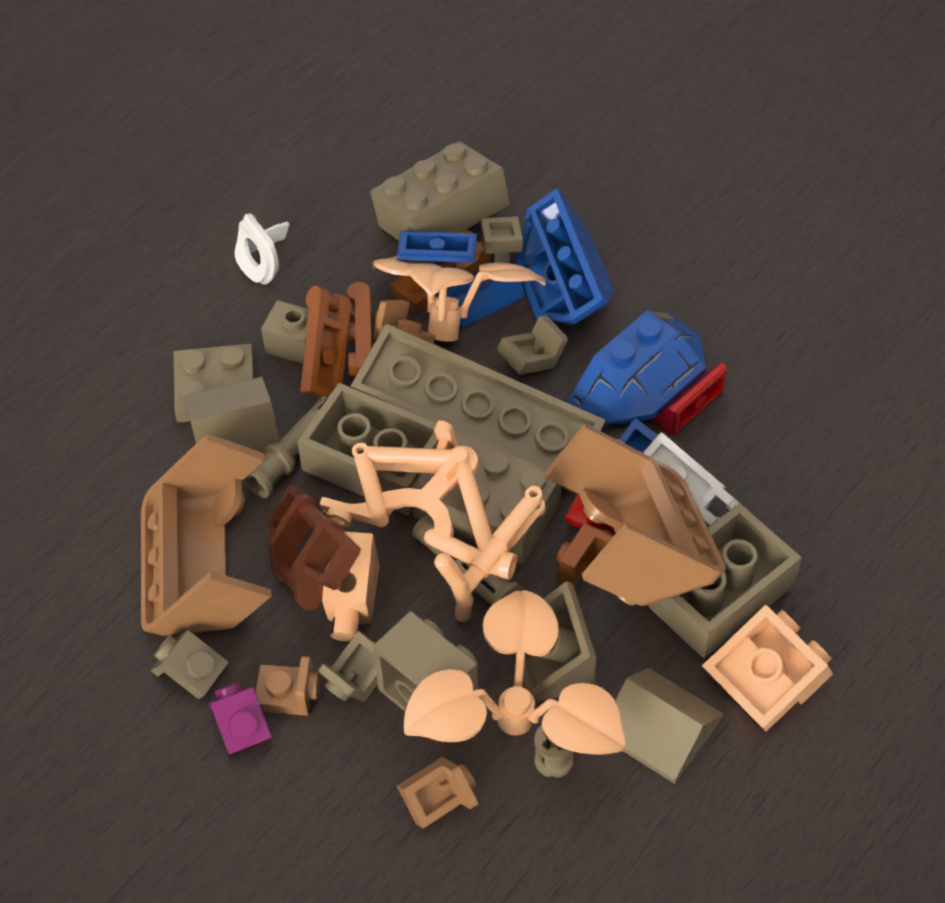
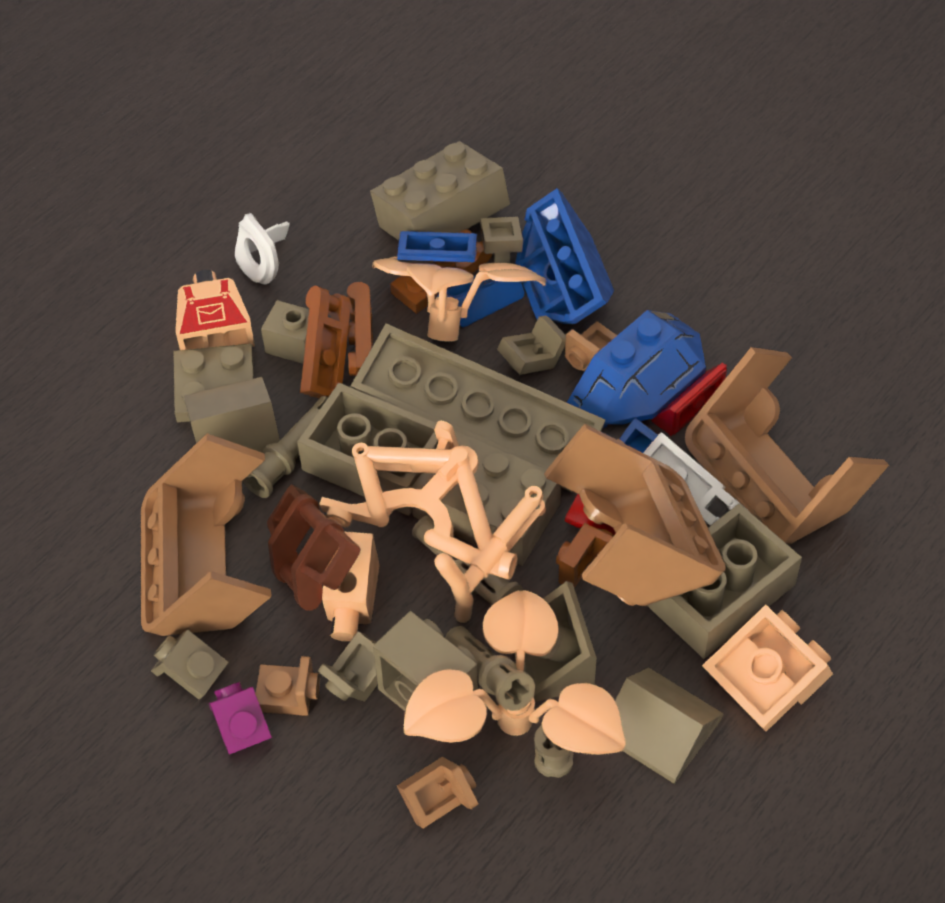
(211, 314): none -> torso
(395, 314): medium nougat bracket -> none
(496, 672): none -> dark tan pin
(583, 347): none -> medium nougat bracket
(734, 447): none -> medium nougat windscreen

